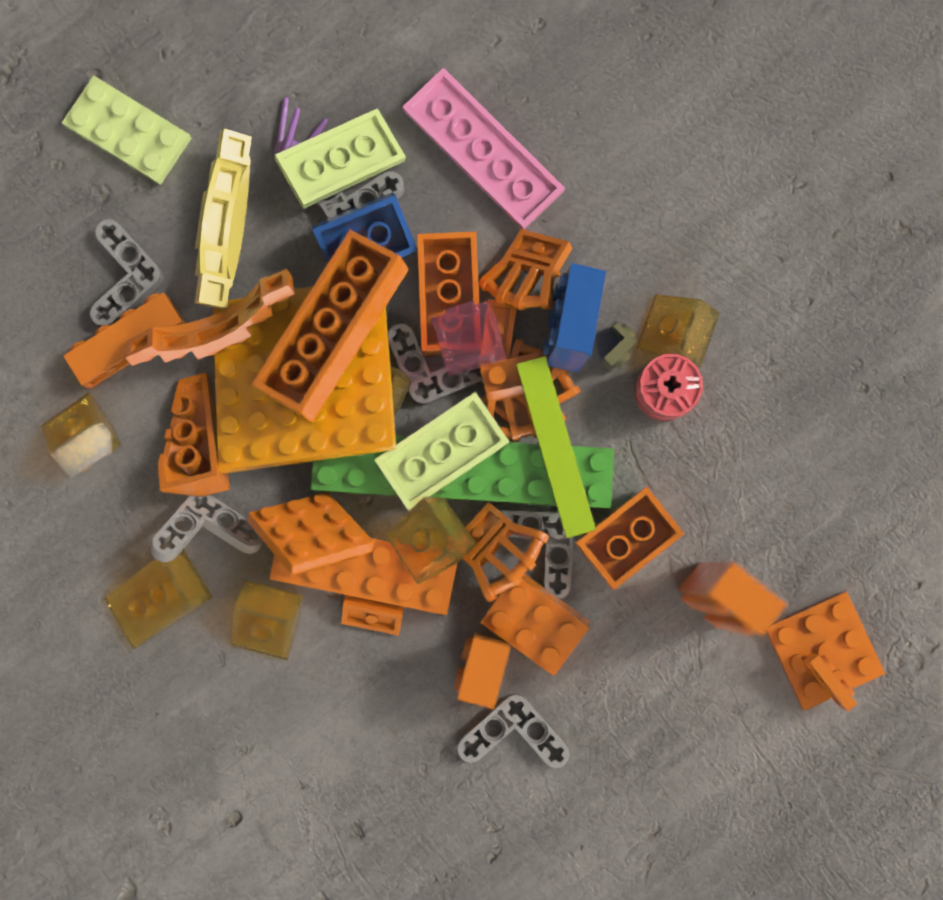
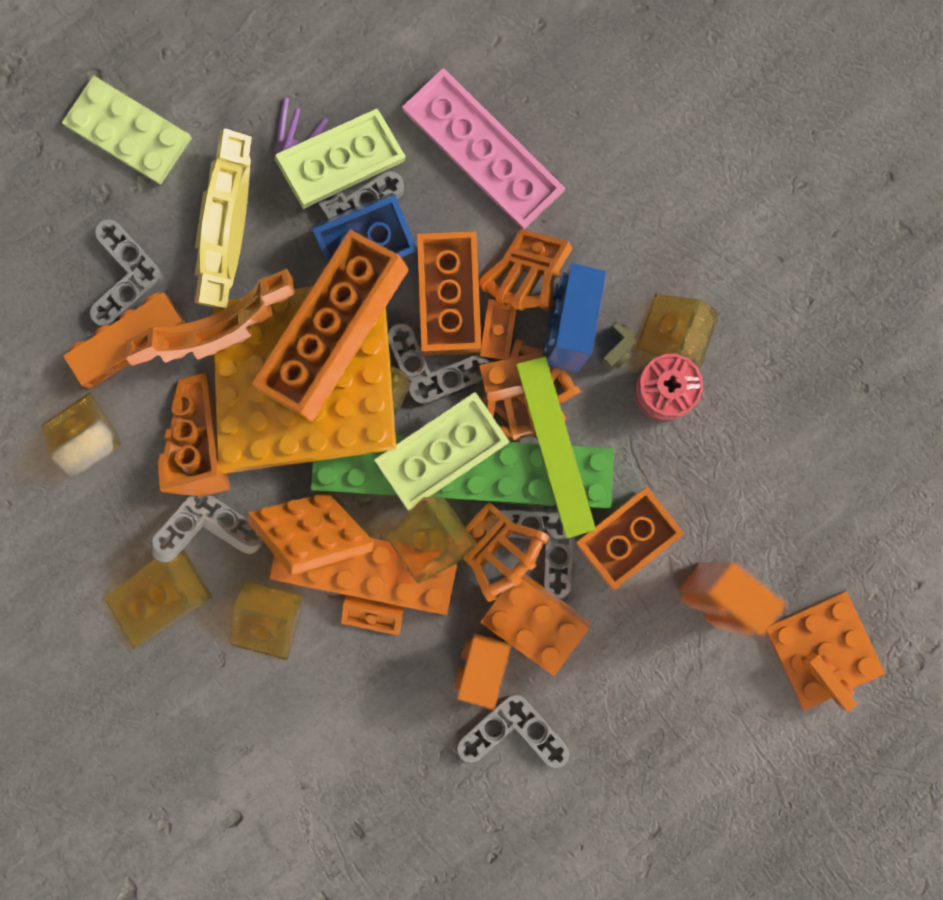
(468, 337): clear pink panel -> none

